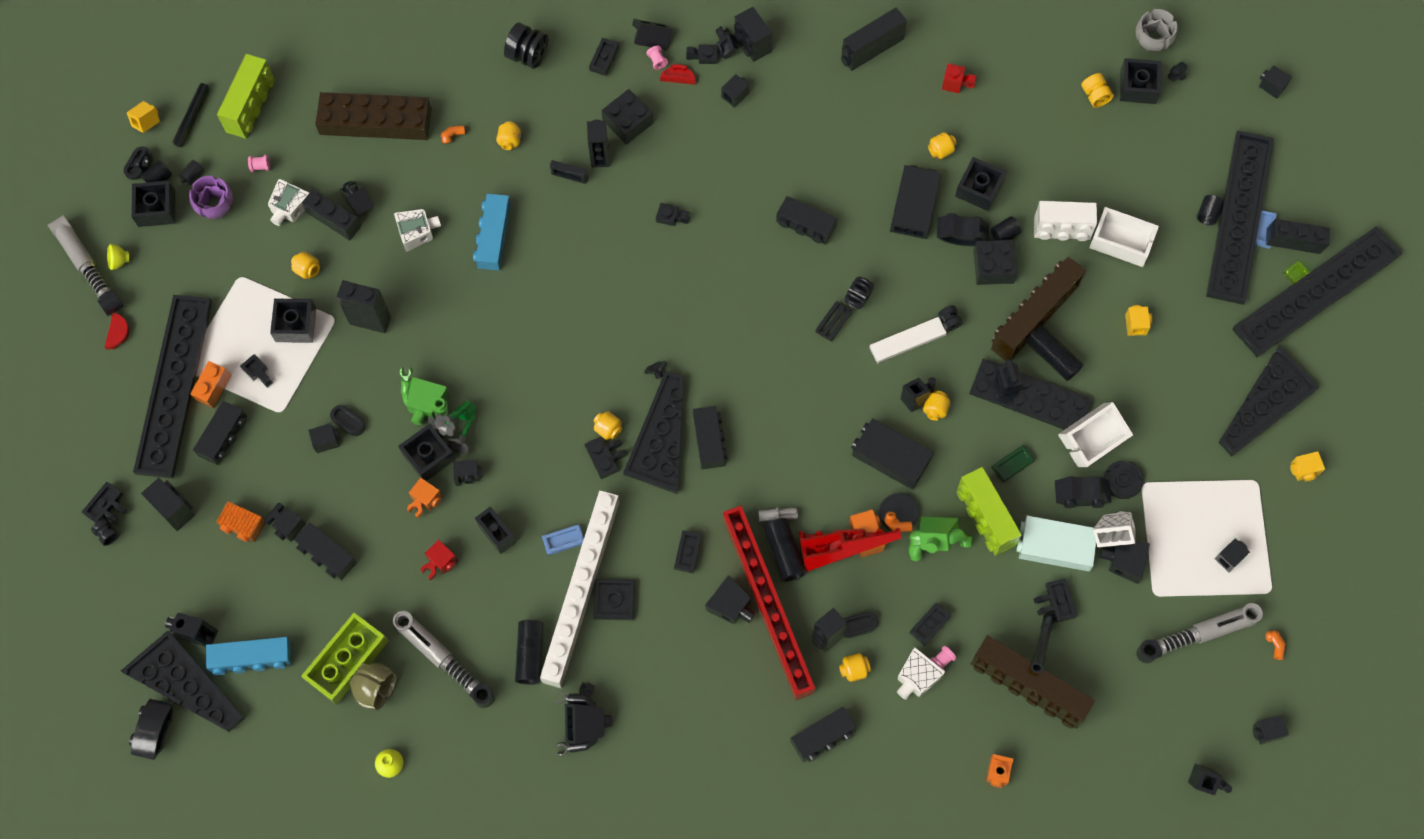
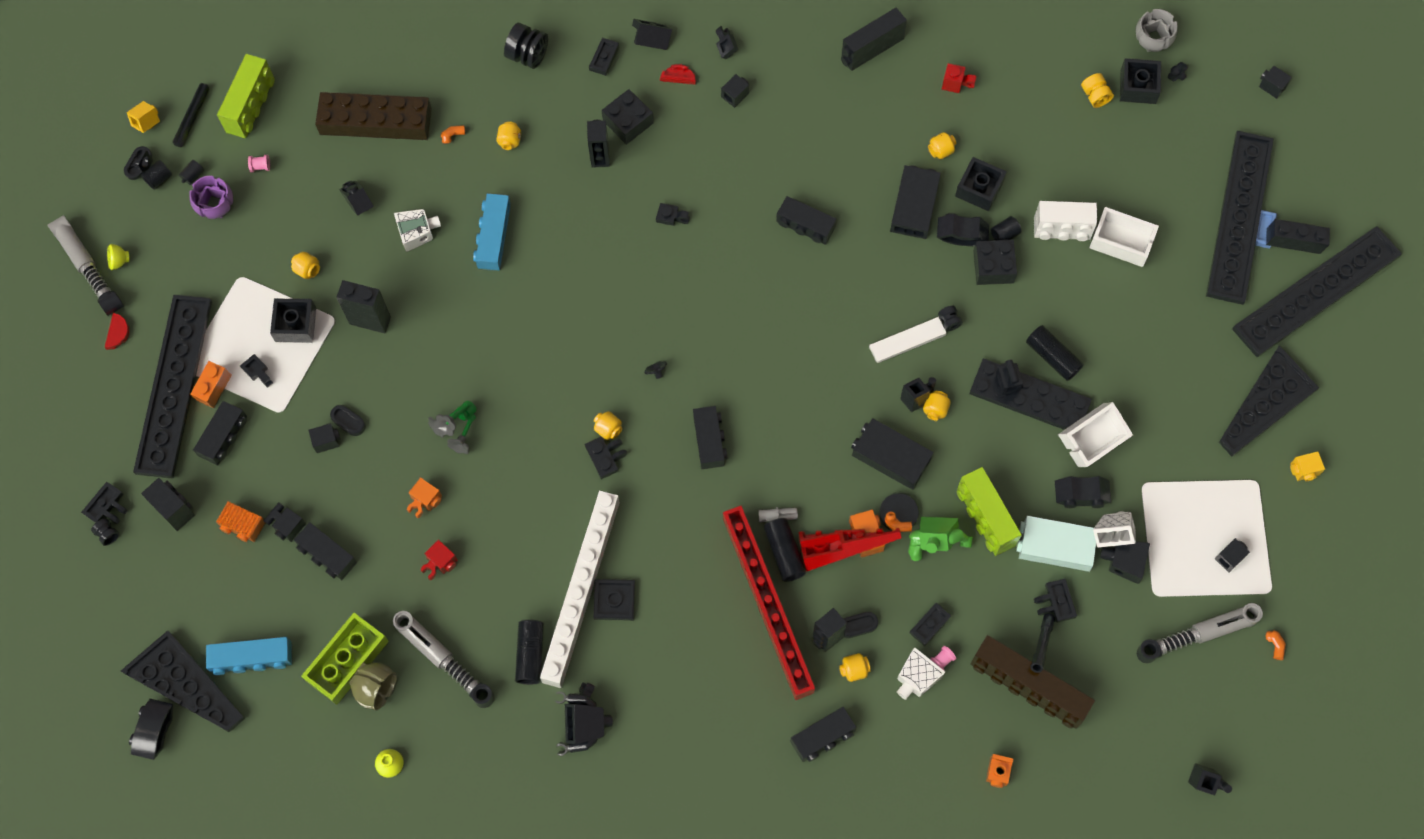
(153, 203): black brick -> none
(191, 629): black torso -> none
(286, 202): white torso -> none
(331, 214): black brick -> none
(423, 397): bright green torso -> none
(426, 452): black brick -> none
(467, 472): black brick -> none
(495, 530): black brick -> none
(563, 539): medium blue tile -> none
(568, 171): black tile -> none
(657, 57): bright pink bush -> none
(657, 448): black wing -> none
(688, 551): black plate -> none
(706, 54): black plate -> none
(730, 602): black torso -> none
(753, 34): black brick -> none
(842, 308): black tile -> none
(859, 292): black gear -> none
(1013, 463): dark green tile -> none
(1037, 309): dark brown brick -> none
(1124, 479): black tile -> none
(1138, 320): yellow brick -> none
(1210, 210): black piece -> none
(1270, 730): black brick -> none
(1296, 272): clear neon green tile -> none

